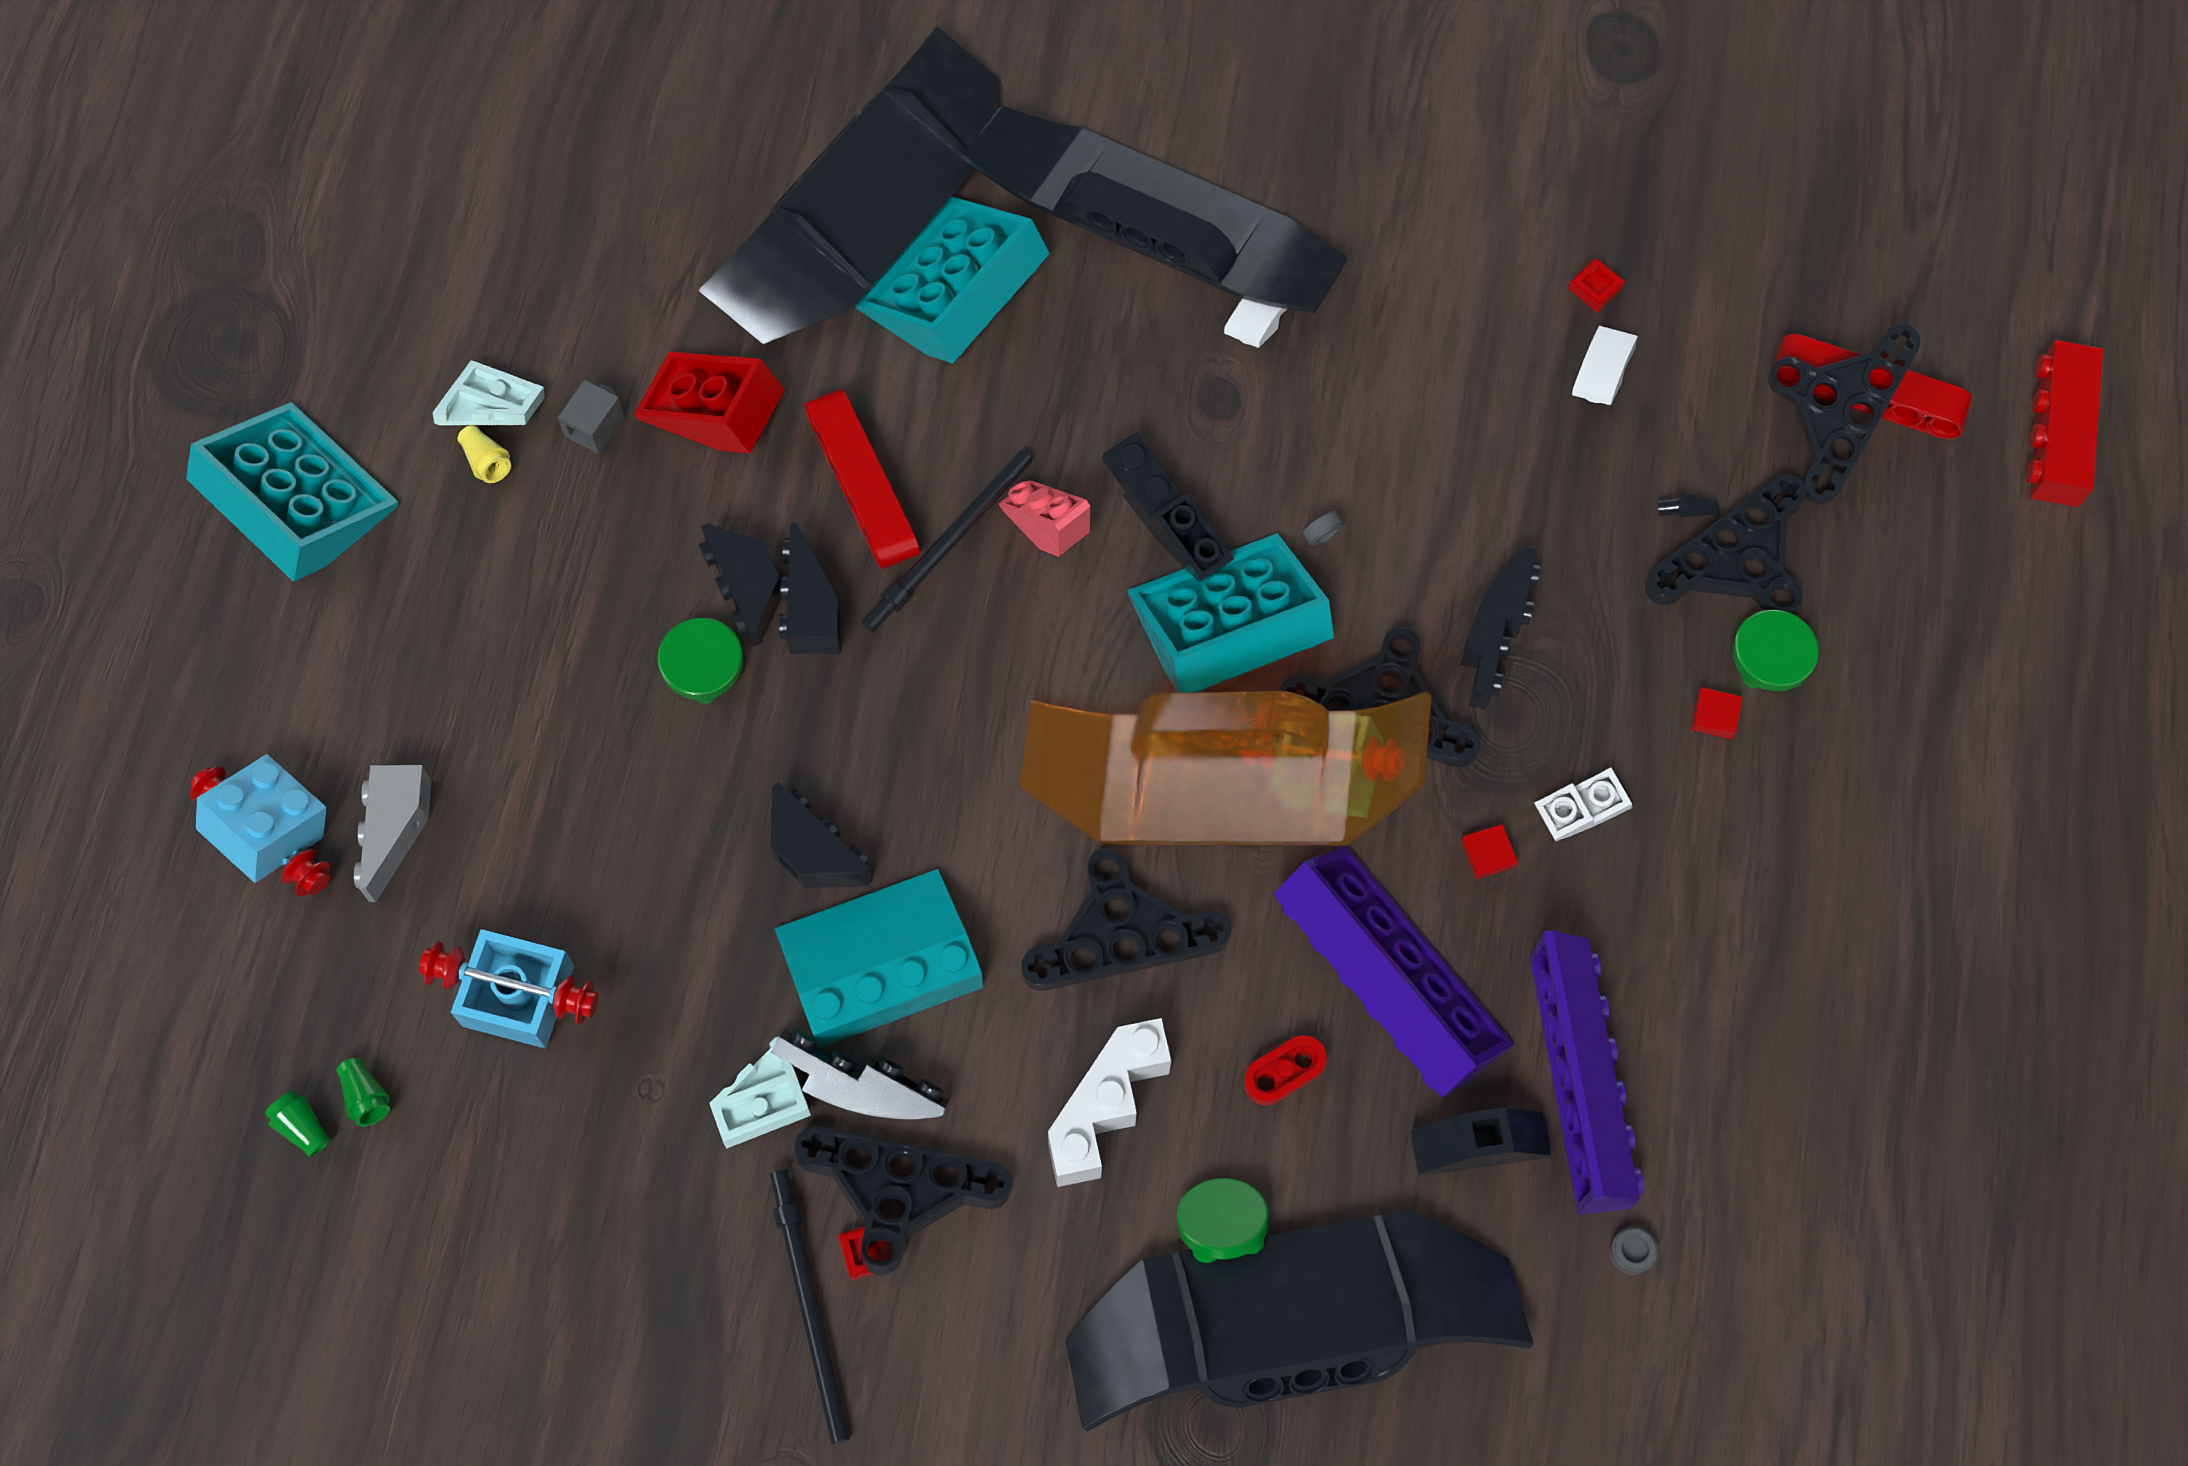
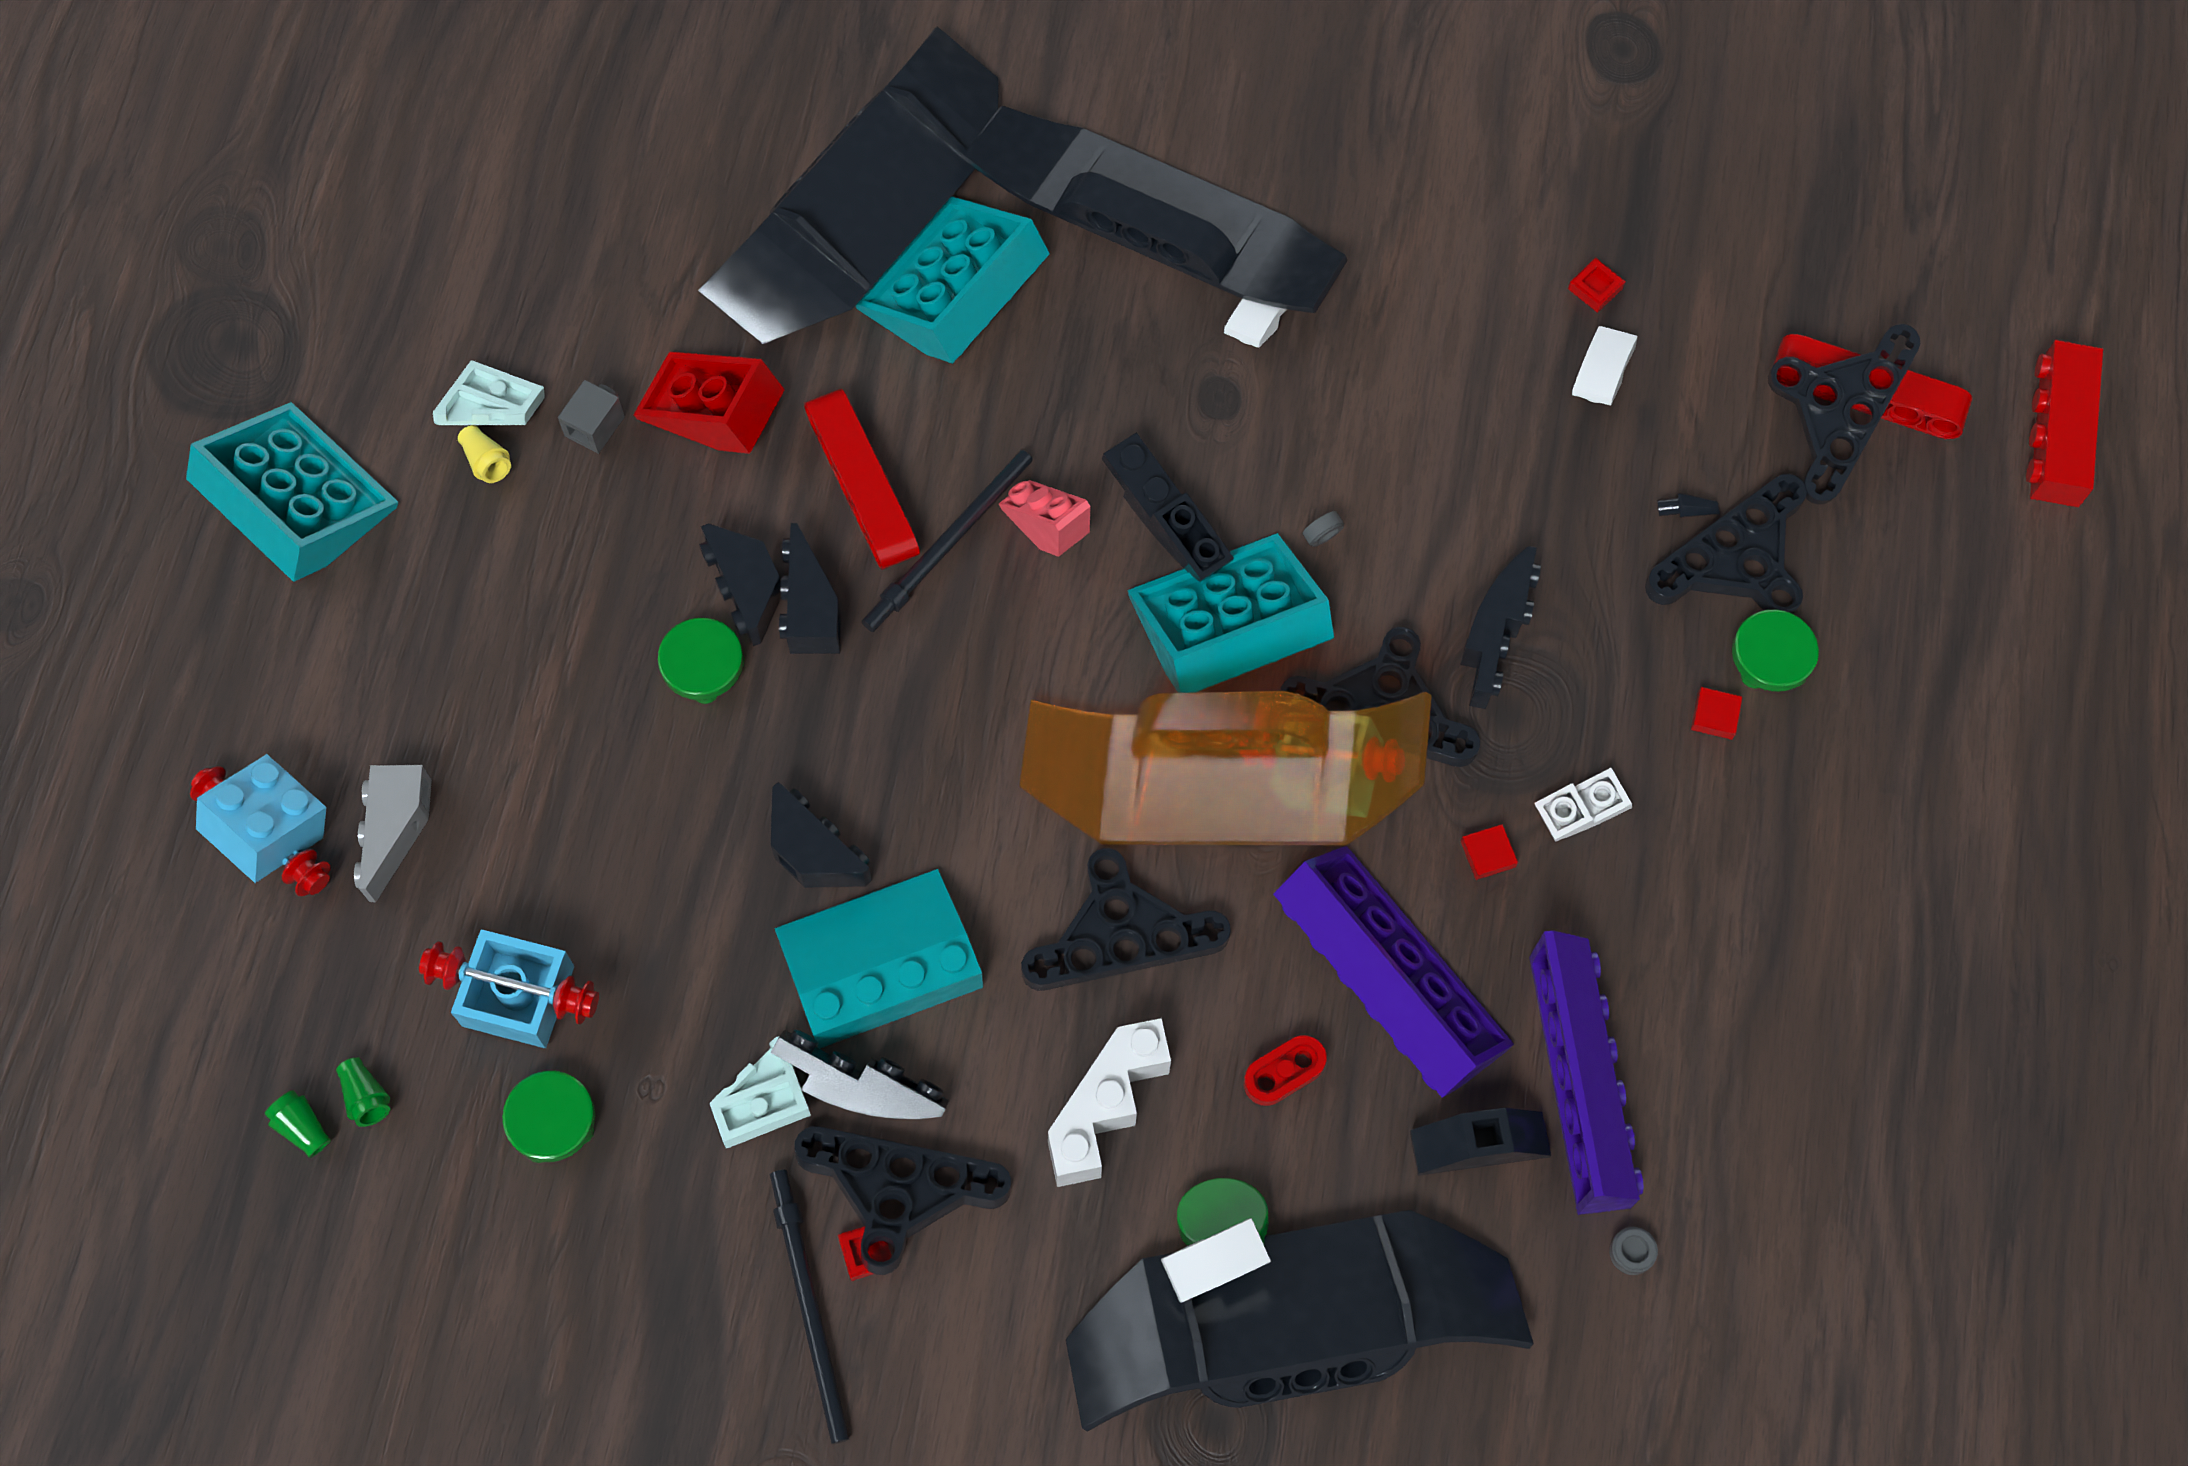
(549, 1116): none -> green tile
(1215, 1260): none -> white slope

